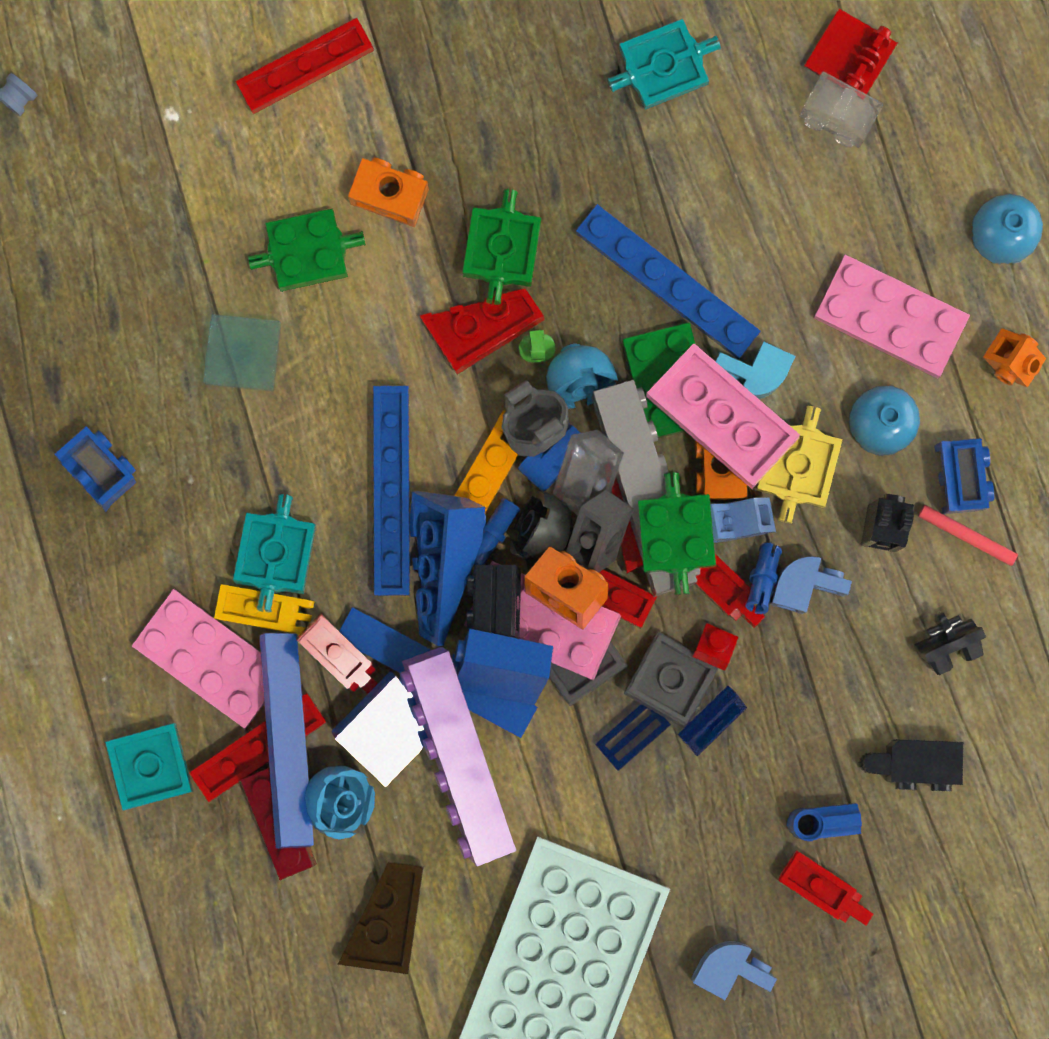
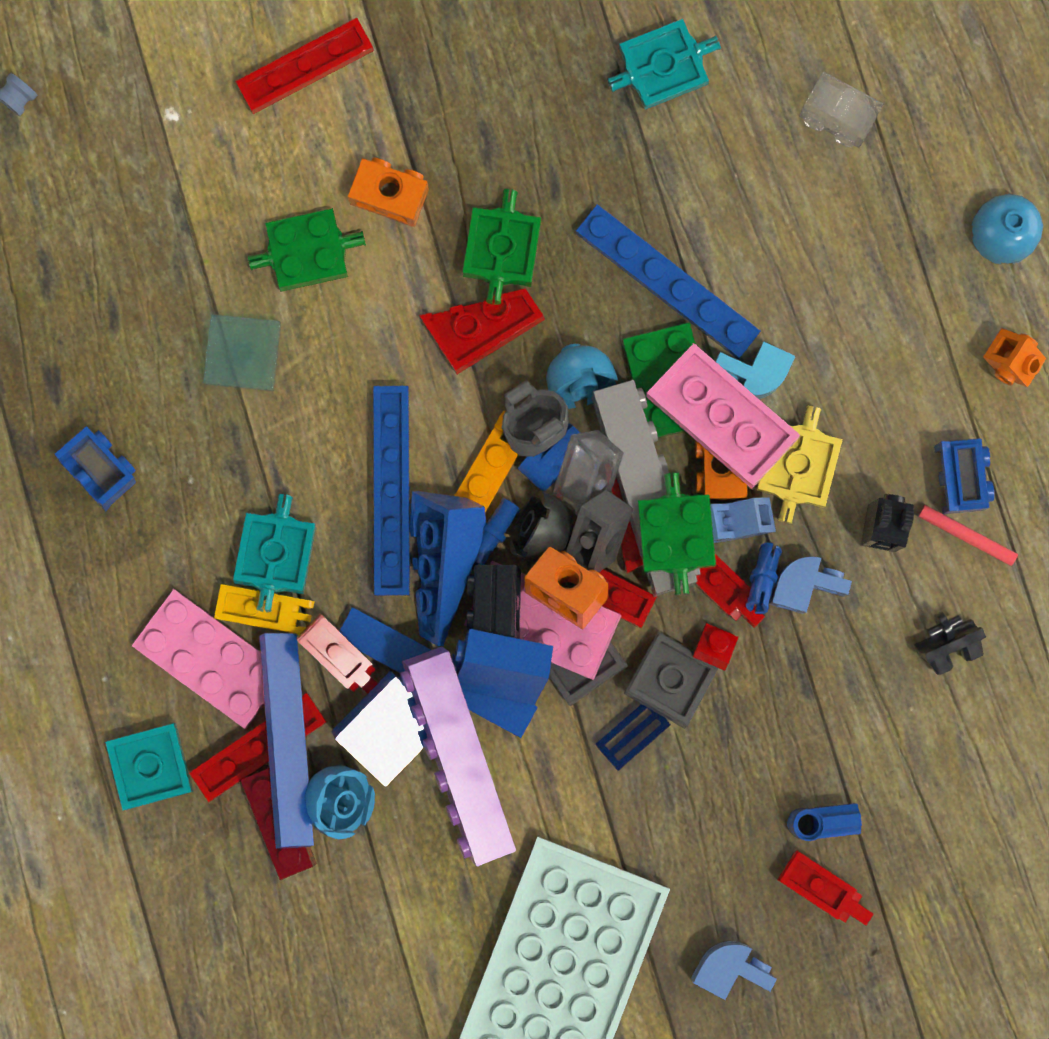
(388, 923): dark brown wing -> none
(537, 347): bright green piece -> none
(712, 720): clear blue tile -> none
(852, 51): red hinge -> none
(884, 420): dark azure cylinder -> none
(891, 316): bright pink plate -> none
(918, 762): black hinge -> none

